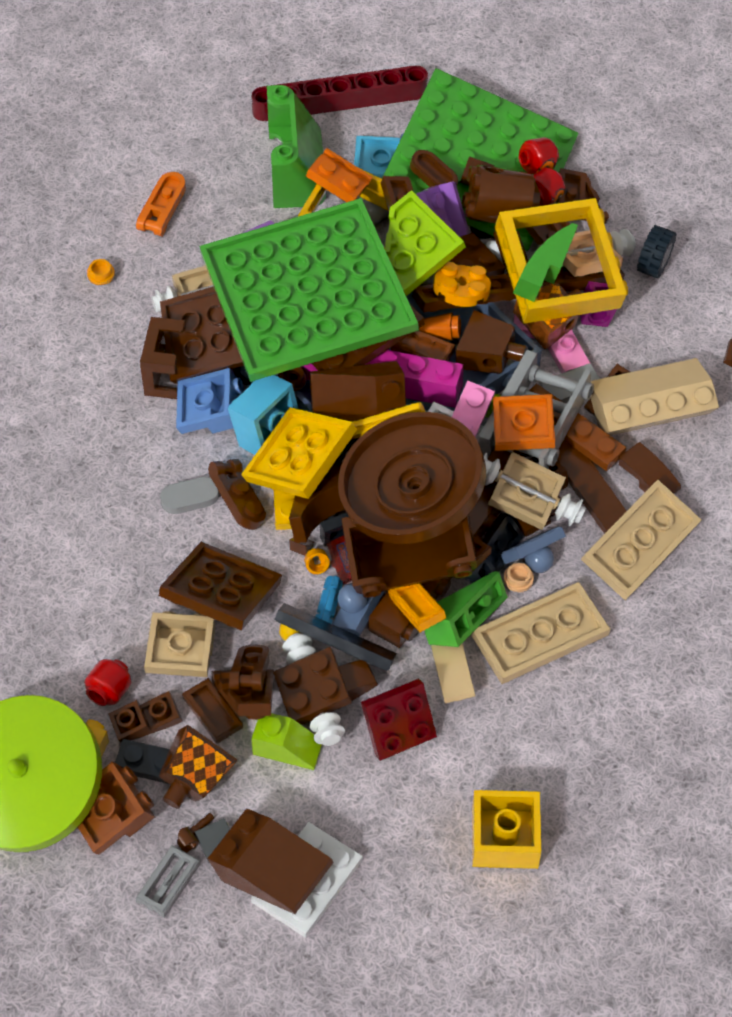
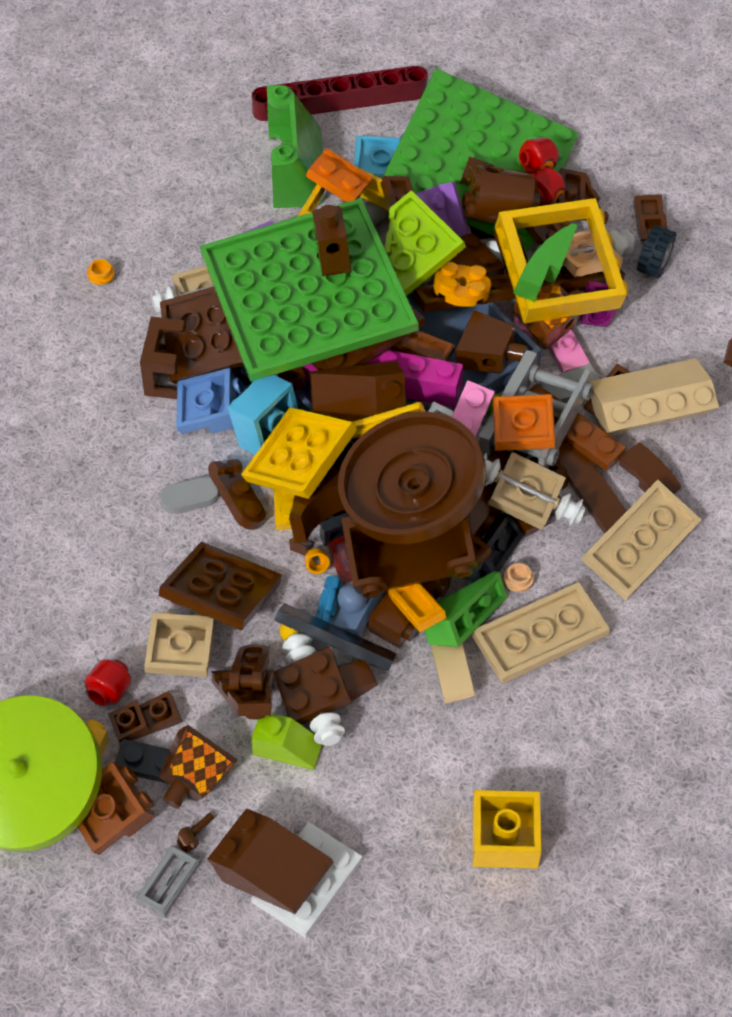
(162, 203): orange plate -> none
(211, 836): dark grey tile -> none
(212, 710): reddish brown tile -> none
(329, 229): none -> reddish brown torso
(399, 719): dark red plate -> none
(431, 169): reddish brown tile -> none
(443, 326): orange cone -> none
(535, 550): sand blue tile -> none
(648, 213): none -> reddish brown slope

